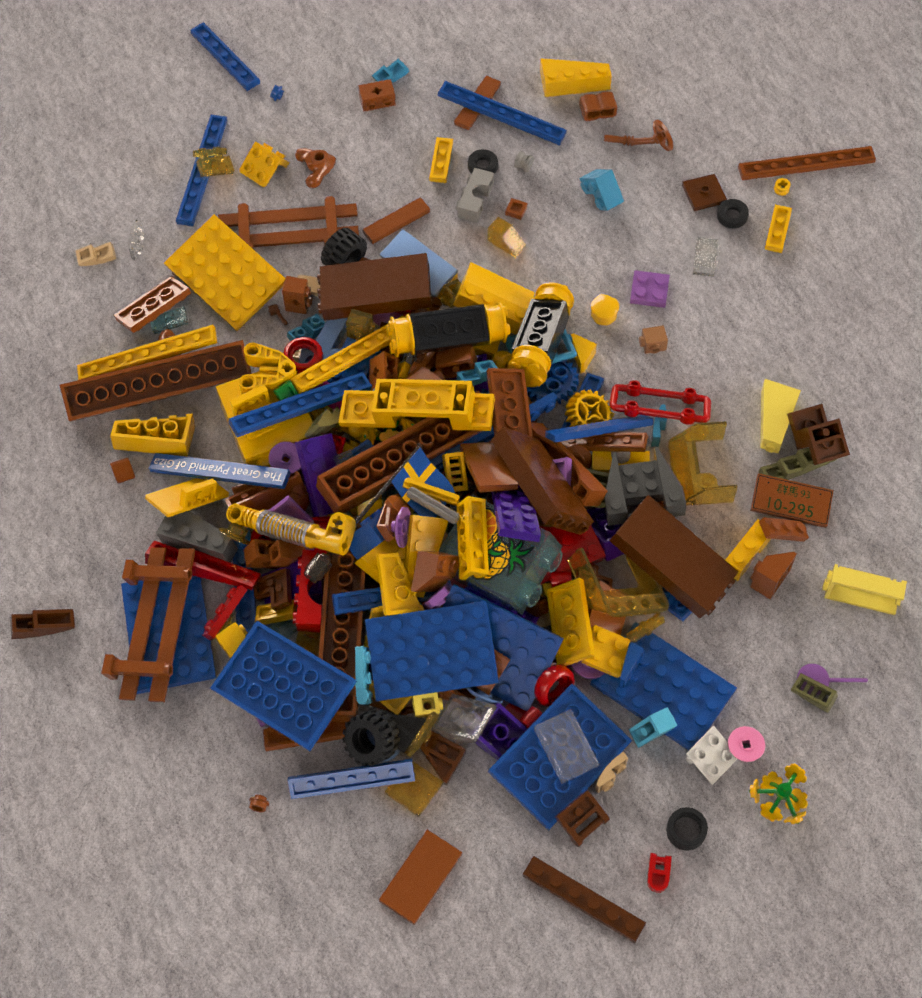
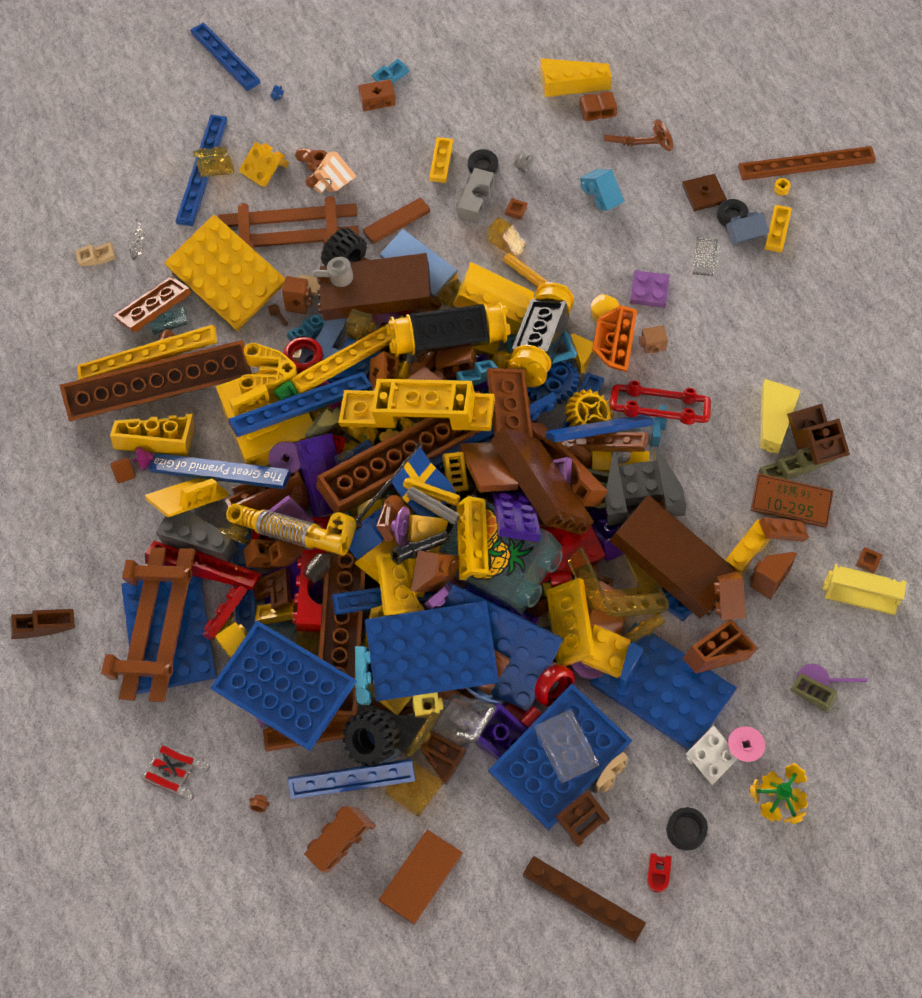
(143, 458): none -> magenta piece
(171, 769): none -> flag
(332, 173): none -> light nougat torso
(338, 270): none -> light grey piece
(338, 838): none -> dark orange wedge
(411, 549): none -> black pin
(467, 116): dark orange tile -> none
(502, 113): blue tile -> none
(524, 270): none -> yellow axle
(615, 337): none -> orange wedge
(653, 727): medium azure slope -> none
(697, 486): clear yellow windscreen -> none
(720, 648): none -> dark orange wedge
(730, 596): none -> dark orange slope
(747, 228): none -> sand blue brick
(869, 560): none -> dark orange tile

